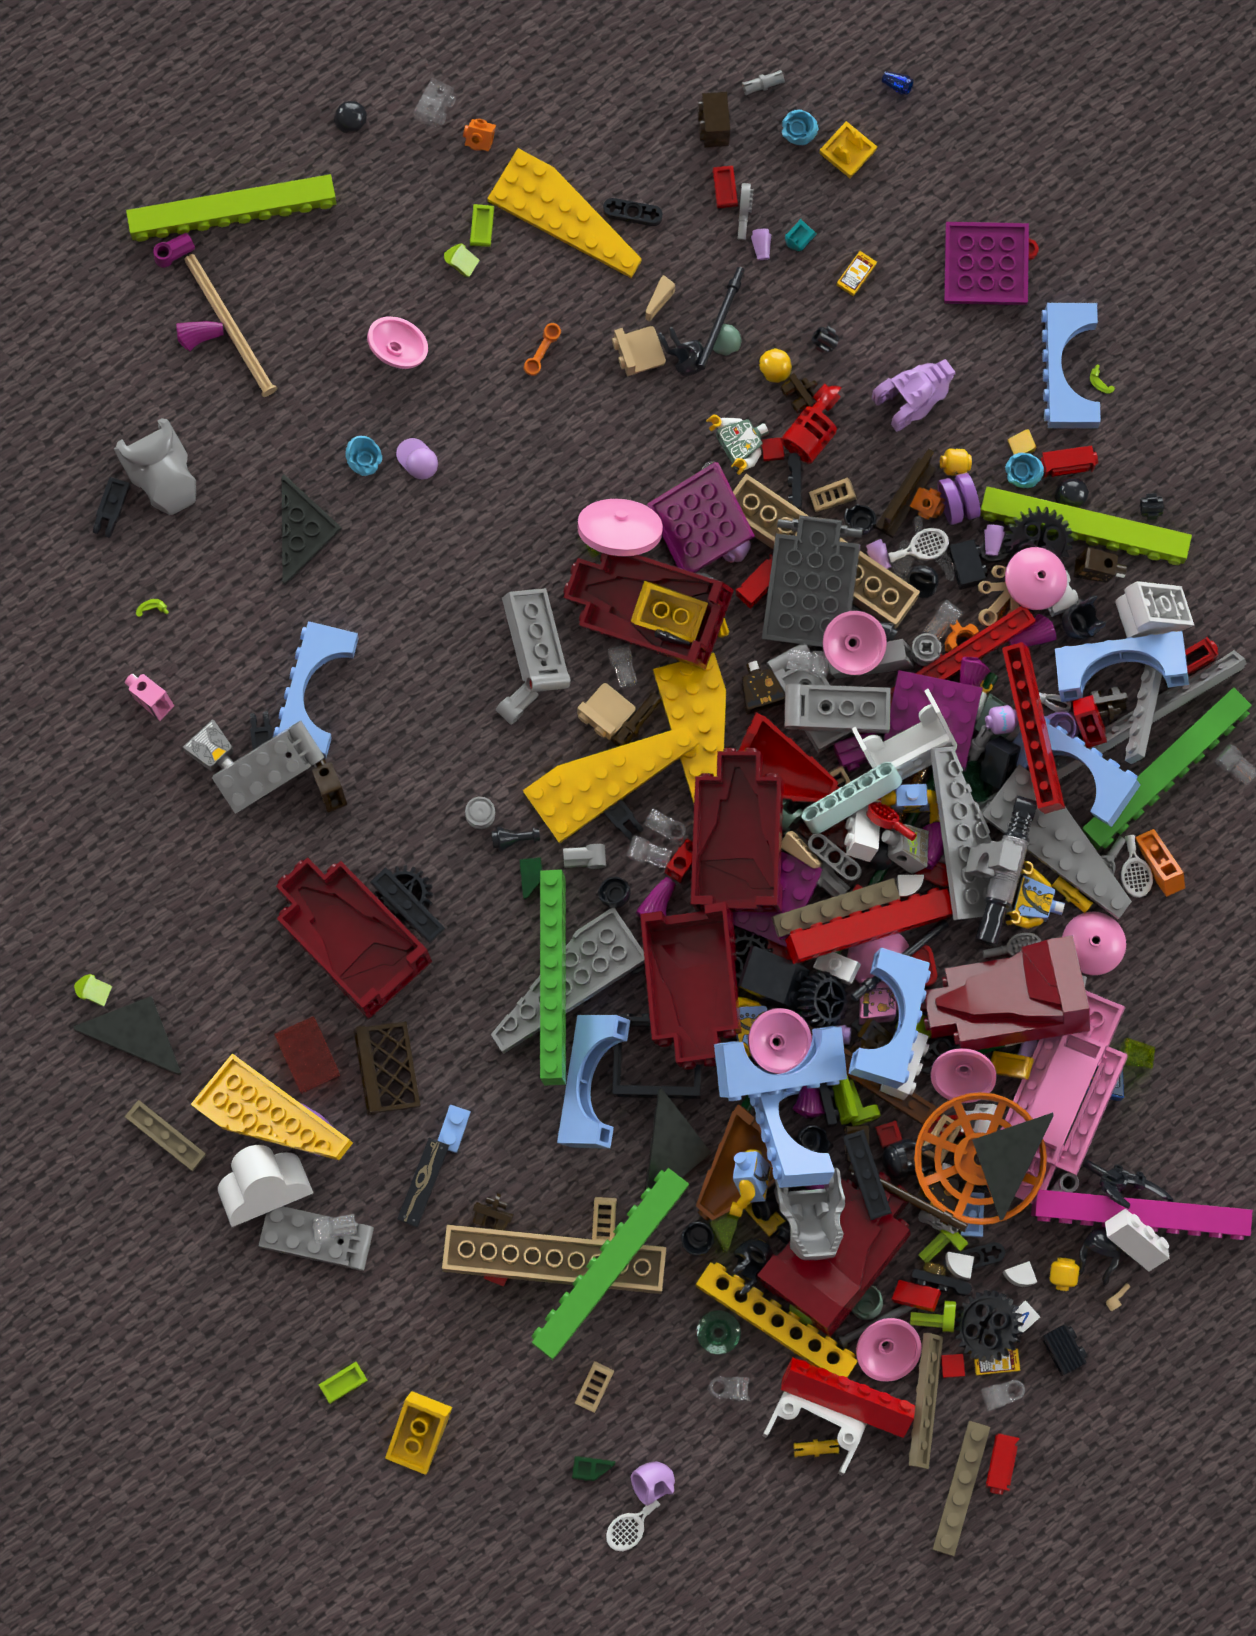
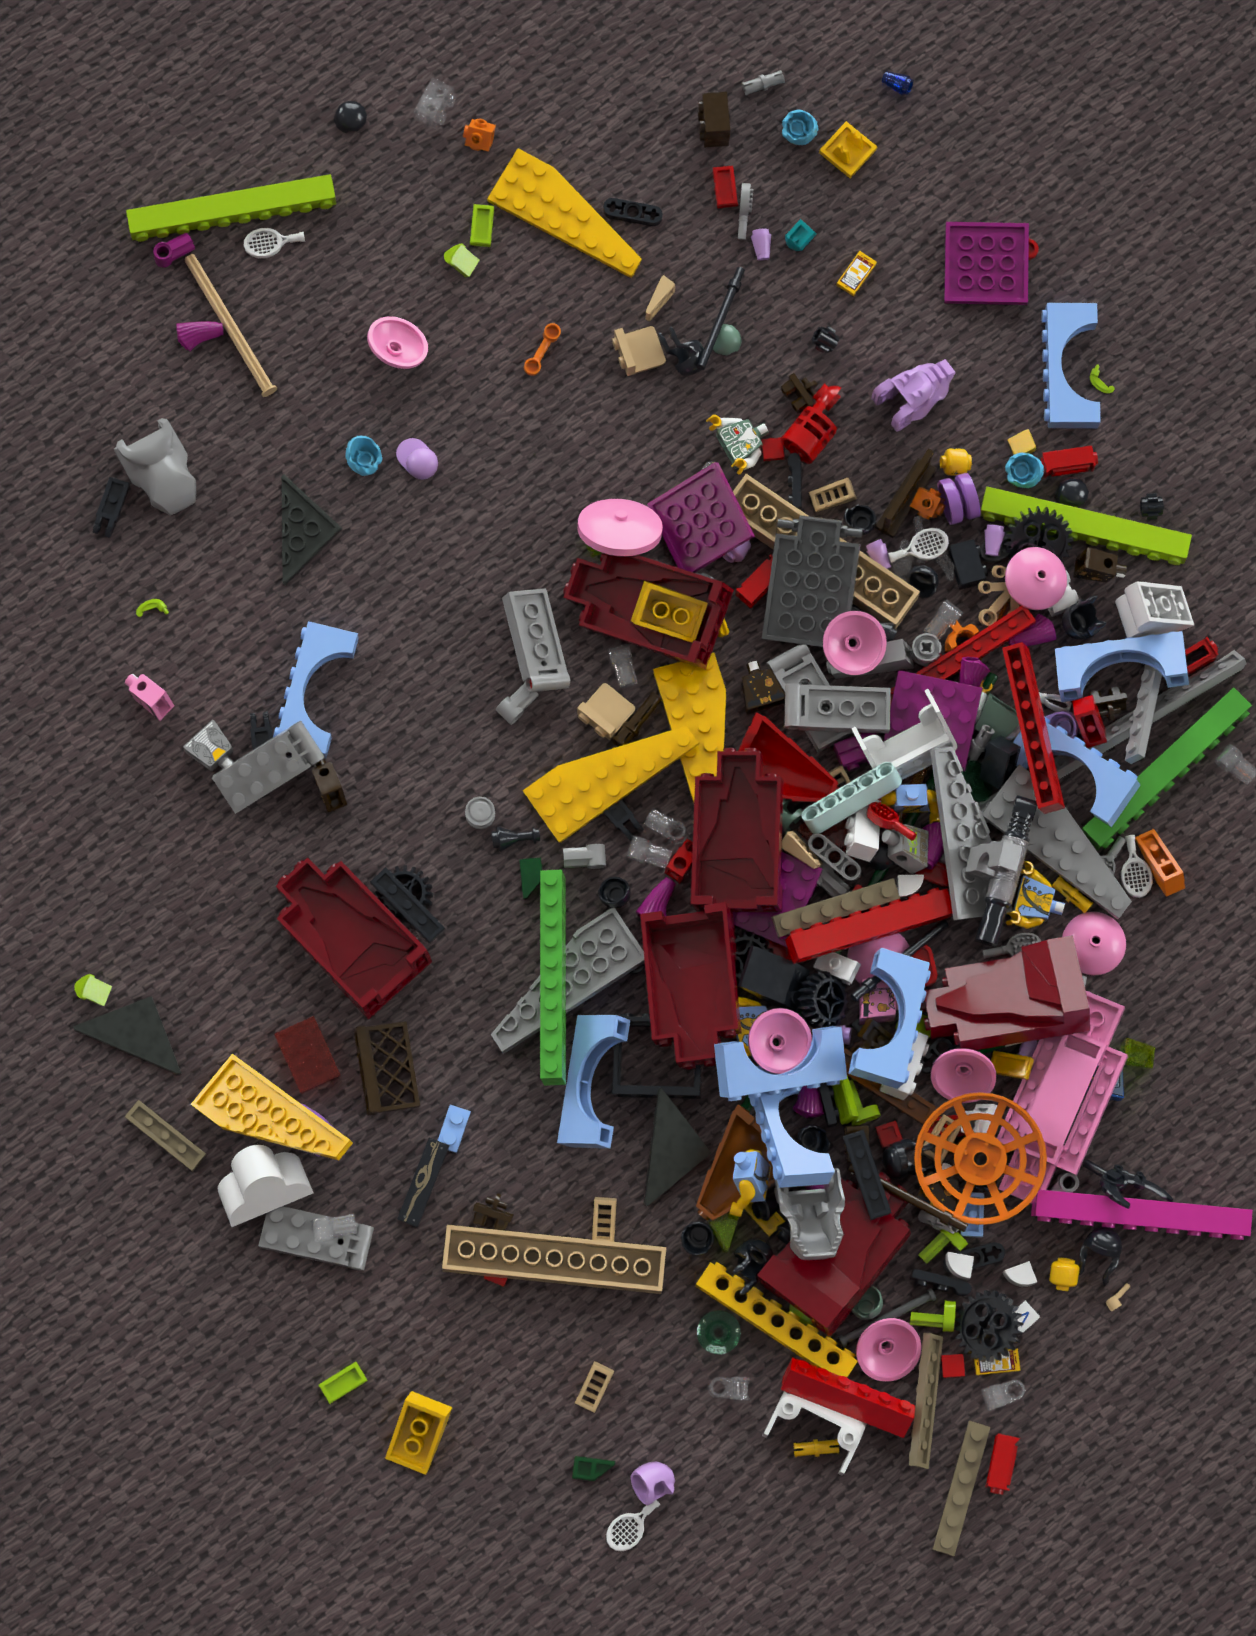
(281, 240): none -> white piece
(610, 1264): bright green brick -> none
(668, 637): black helmet -> none
(775, 365): yellow hair -> none
(813, 663): clear piece -> none
(916, 1295): red tile -> none
(934, 1268): clear yellow tile -> none
(1002, 720): lavender head -> none
(1007, 1157): pearl dark grey tile -> none
(1064, 1349): black brick -> none
(1137, 1239): white brick -> none

